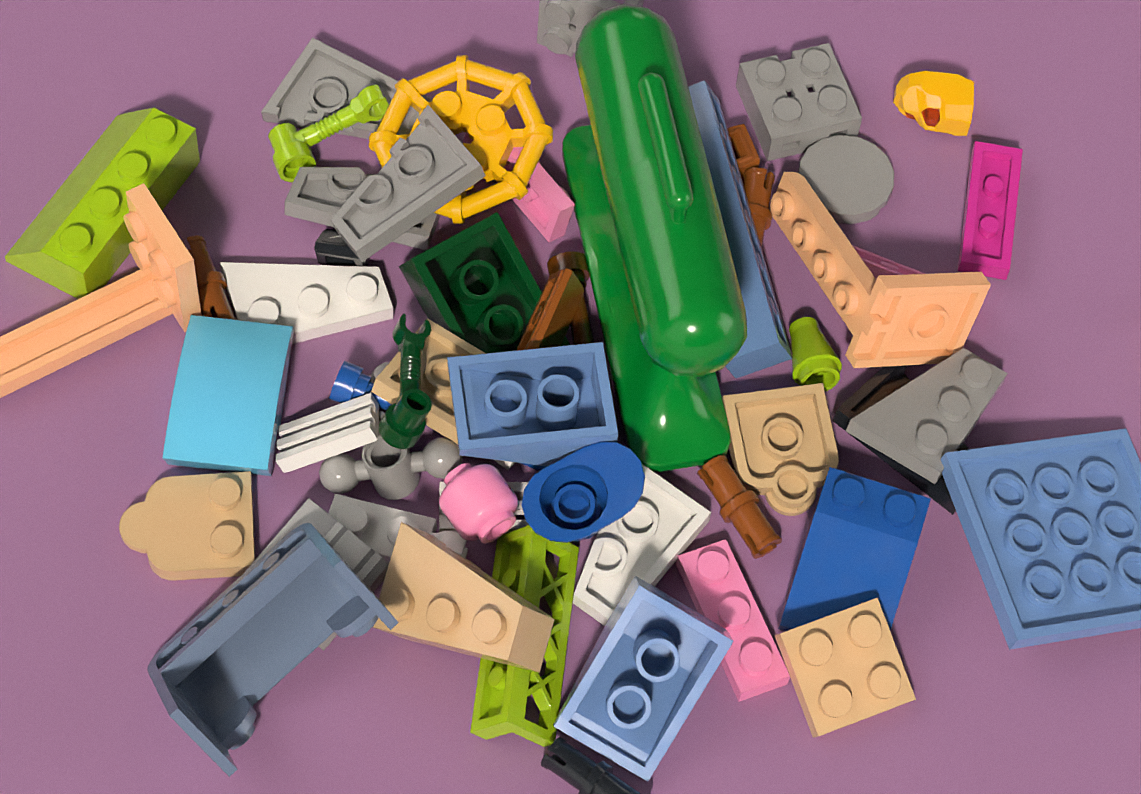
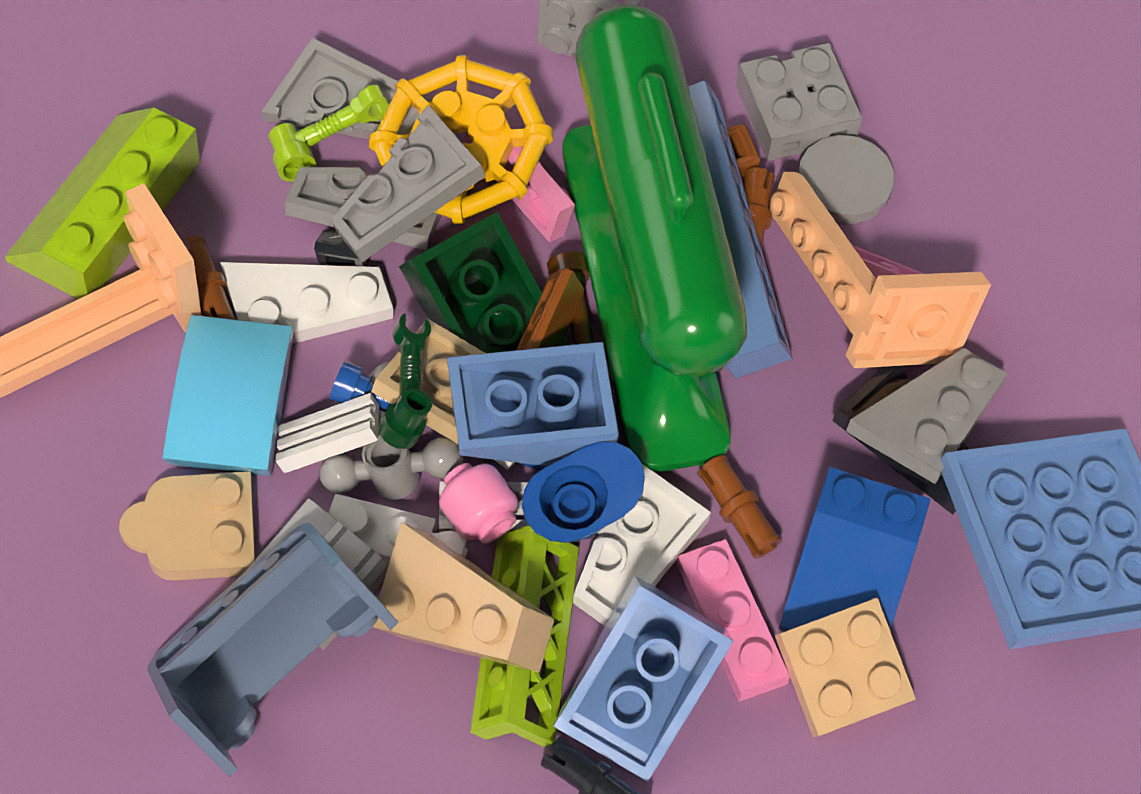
(782, 444): tan plate -> none
(812, 355): lime cone -> none
(936, 101): yellow rock -> none
(990, 210): dark pink plate -> none

